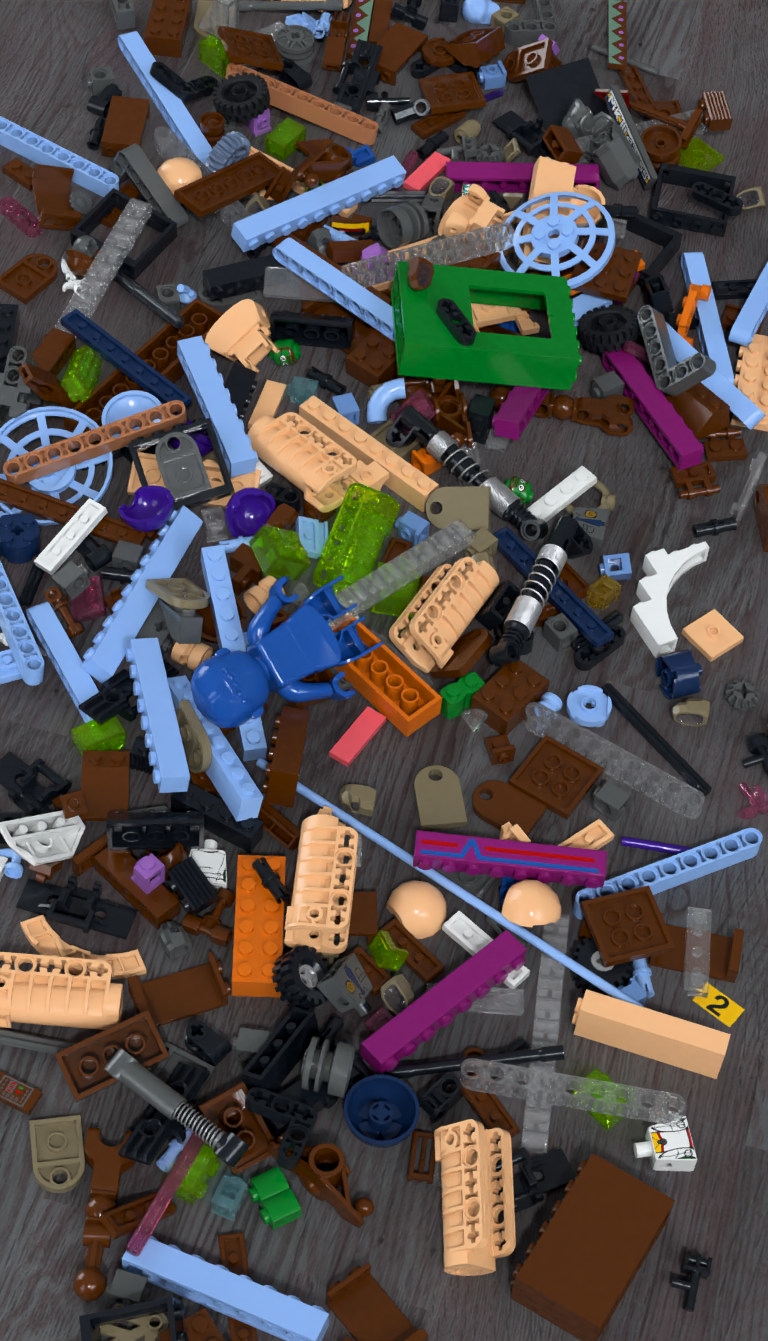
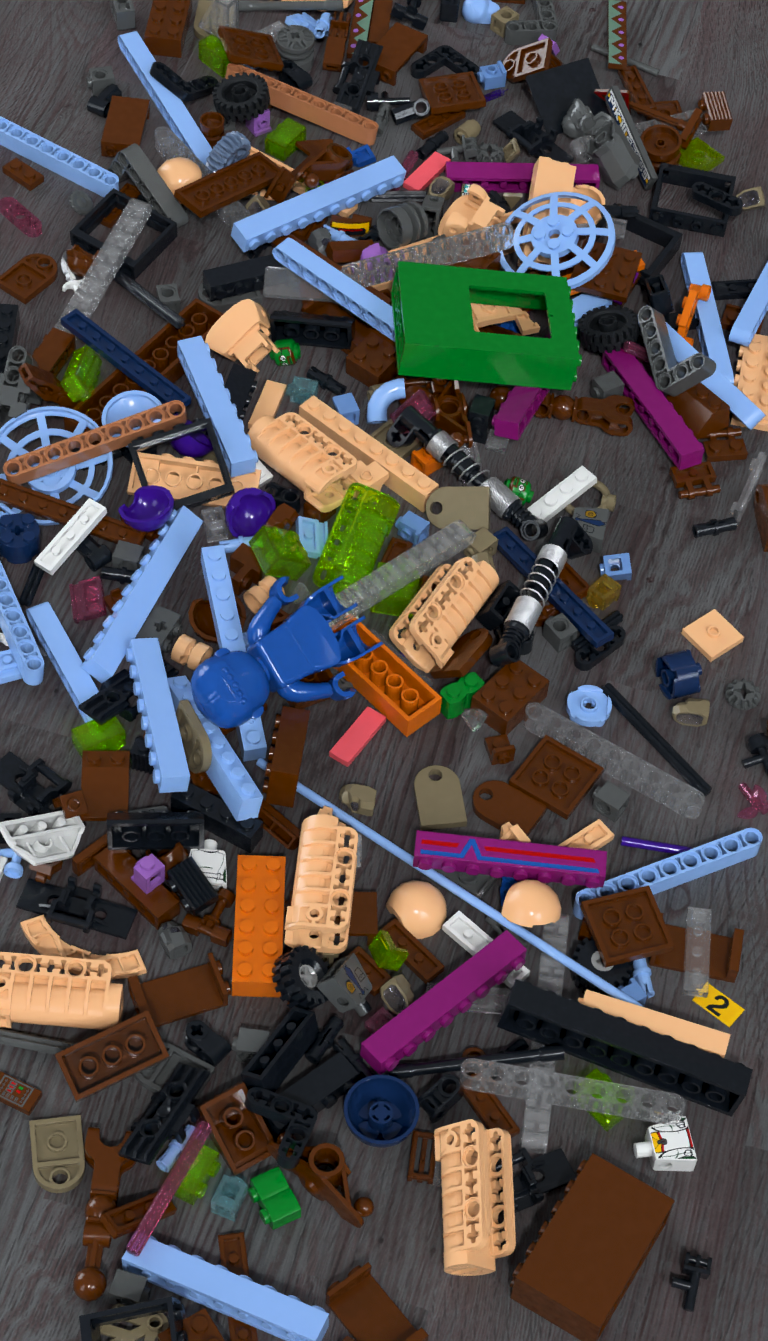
(51, 197): reddish brown panel -> none
(60, 602): reddish brown bar -> none
(72, 579): dark grey brick -> none
(86, 245): dark grey piece -> none
(96, 134): black axle -> none
(174, 1106): piece -> none
(179, 592): dark tan tile -> none
(181, 468): dark grey tile -> none
(183, 623): dark grey slope -> none
(186, 294): light blue plate -> none
(271, 880): black pin -> none
(328, 1066): dark grey wheel -> none
(420, 273): reddish brown rock -> none
(436, 54): reddish brown tile -> none
(464, 332): black beam -> none
(477, 46): reddish brown slope -> none
(551, 701): light blue wheel -> none
(562, 144): reddish brown brick -> none
(625, 1047): none -> black brick
(651, 613): white arch -> none

